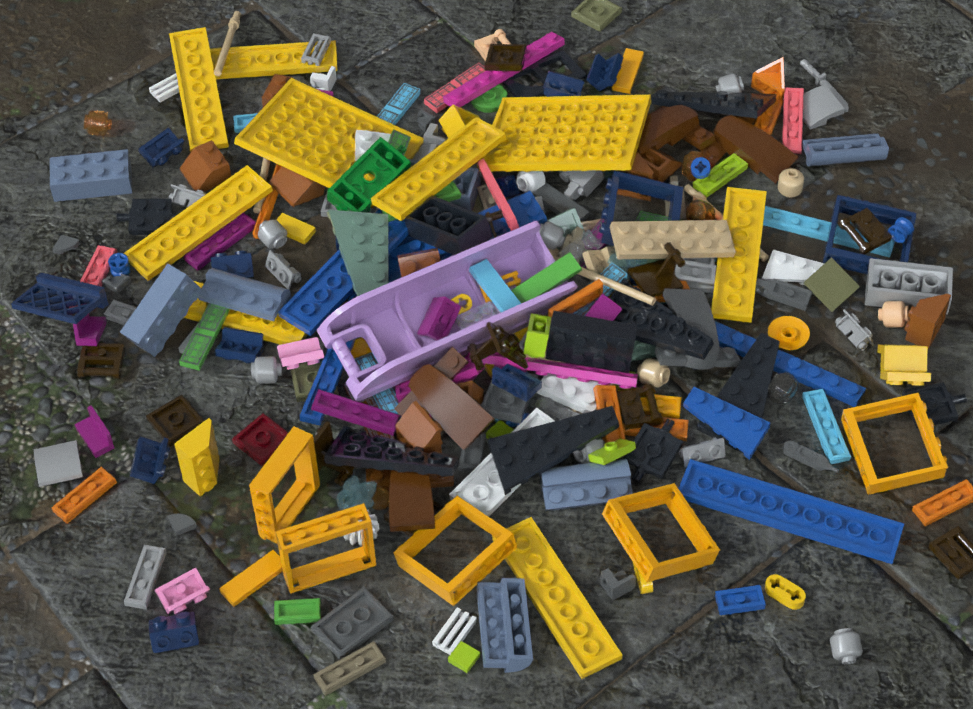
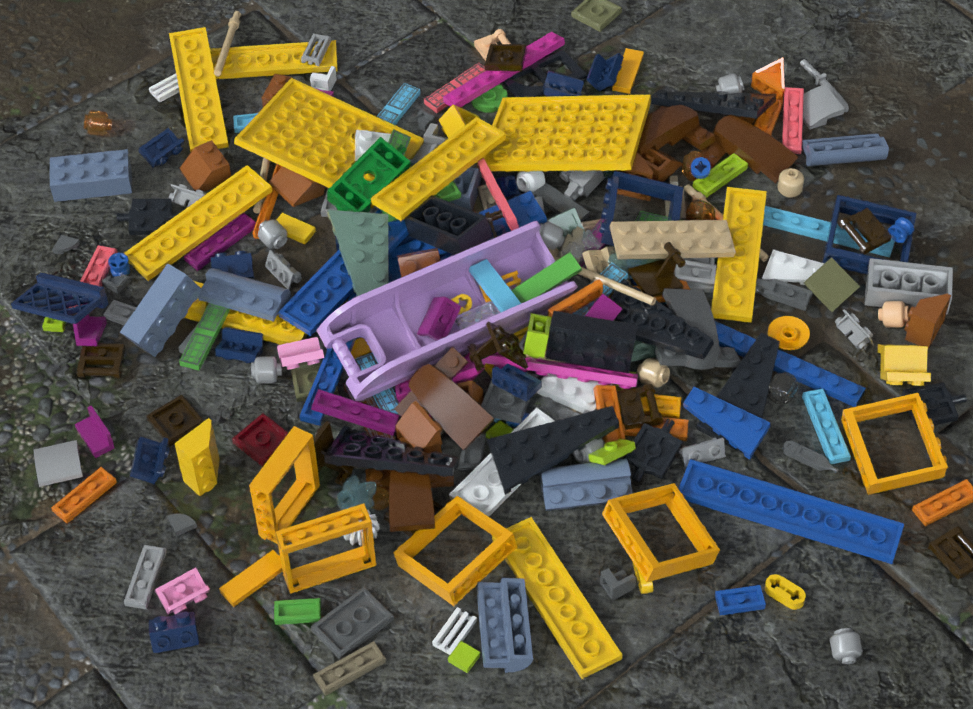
(53, 325): none -> lime tile

